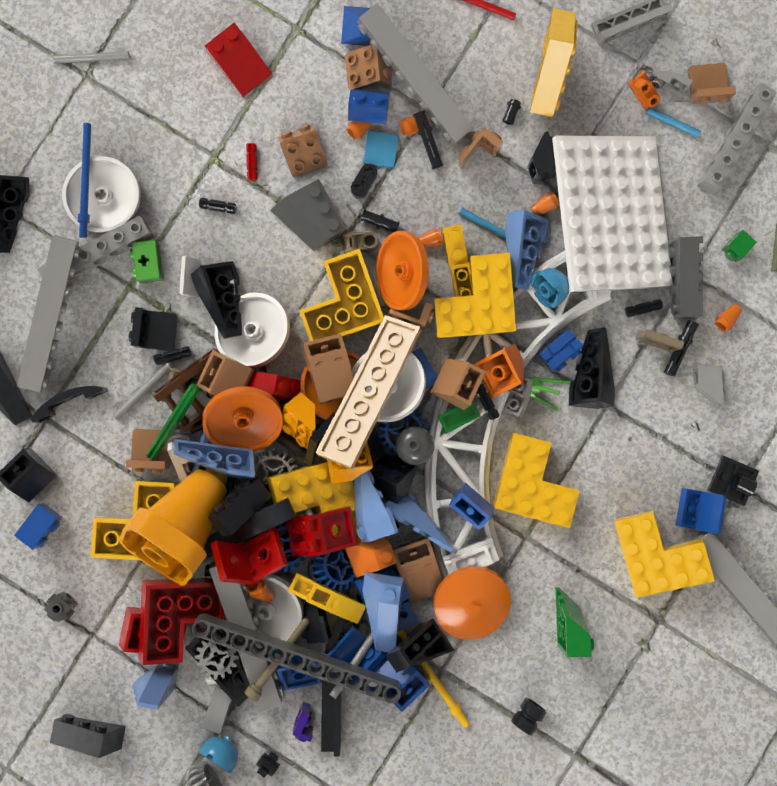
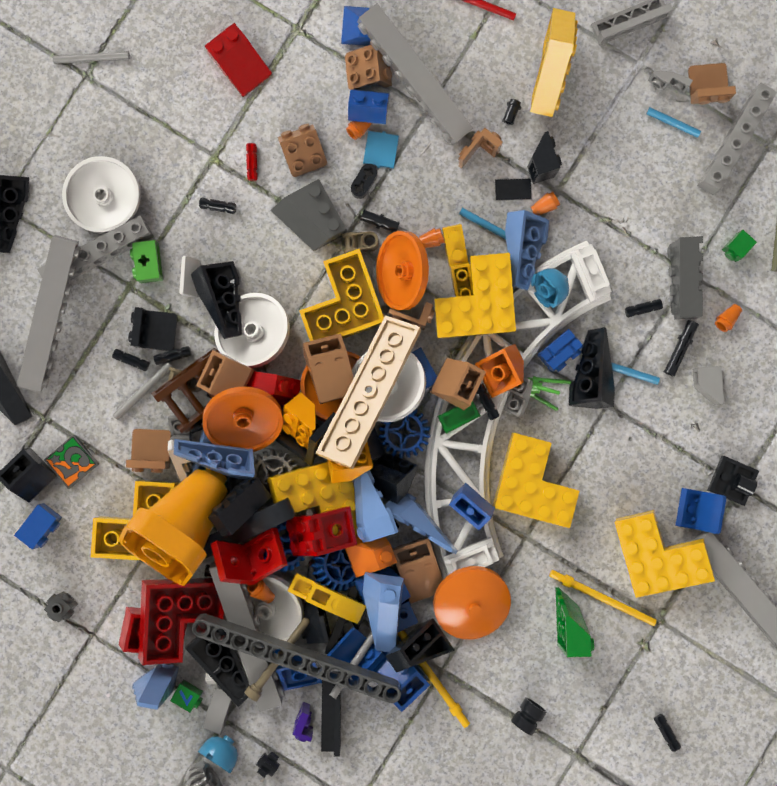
(46, 410): black slope -> none
(71, 461): none -> tile
(83, 216): blue bar -> none
(87, 735): black wedge -> none
(130, 360): none -> black axle
(173, 421): green axle -> none
(187, 696): none -> green brick
(219, 665): light grey gear -> none
(408, 126): orange cone -> none
(415, 445): dark grey cylinder -> none
(420, 117): black pin -> none
(513, 189): none -> black sticker
(569, 581): none -> yellow bar
(612, 212): white plate -> none
(634, 373): none -> dark azure bar
(644, 91): orange hips -> none
(659, 340): dark tan plate -> none
(667, 732): none -> black axle

